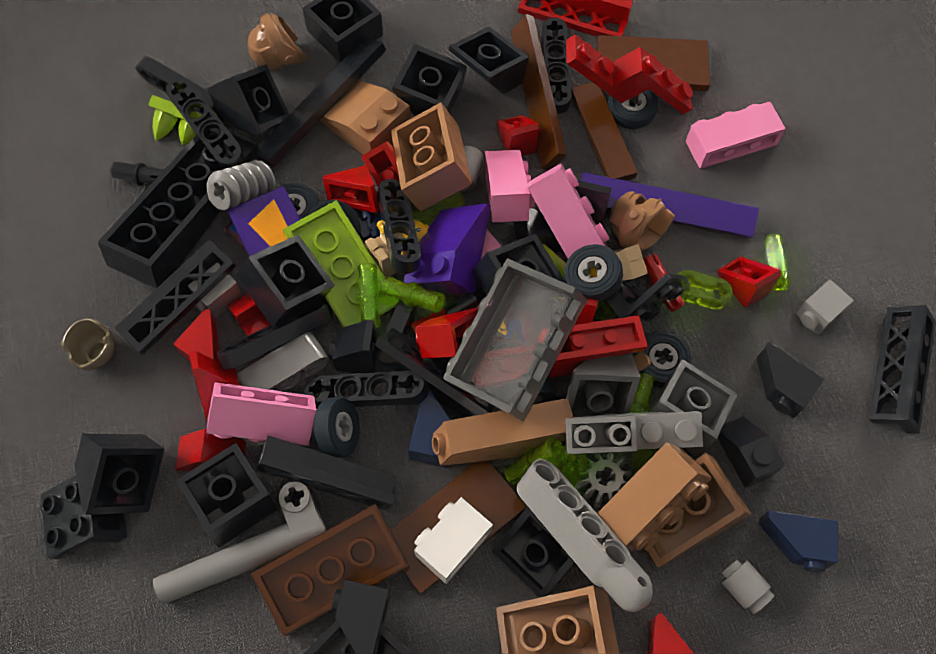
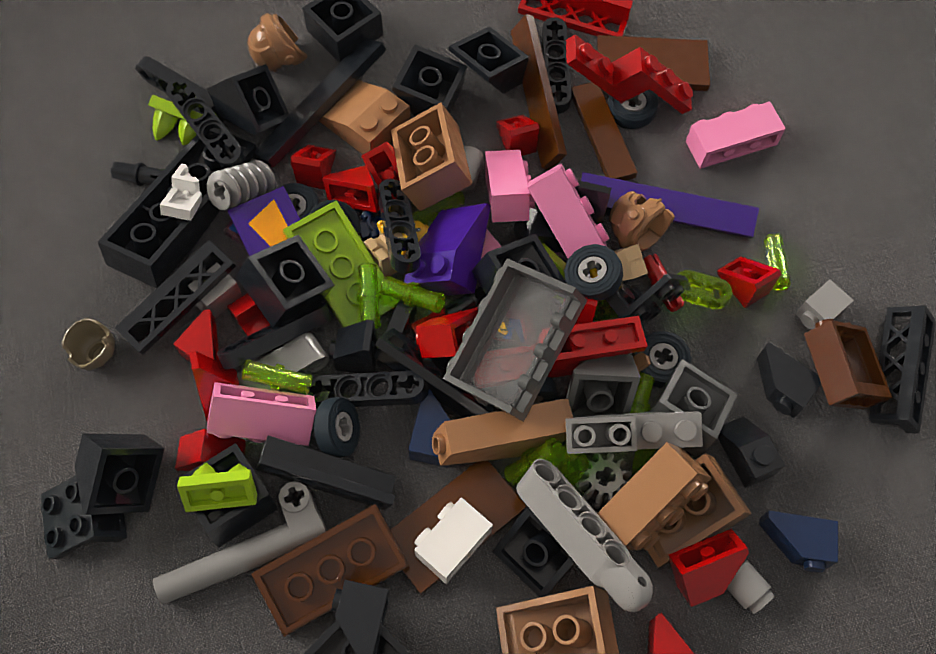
(183, 197): none -> white slope
(217, 490): none -> lime tile
(276, 377): none -> clear neon green pin
(312, 165): none -> red slope
(708, 566): none -> red slope
(847, 365): none -> reddish brown window

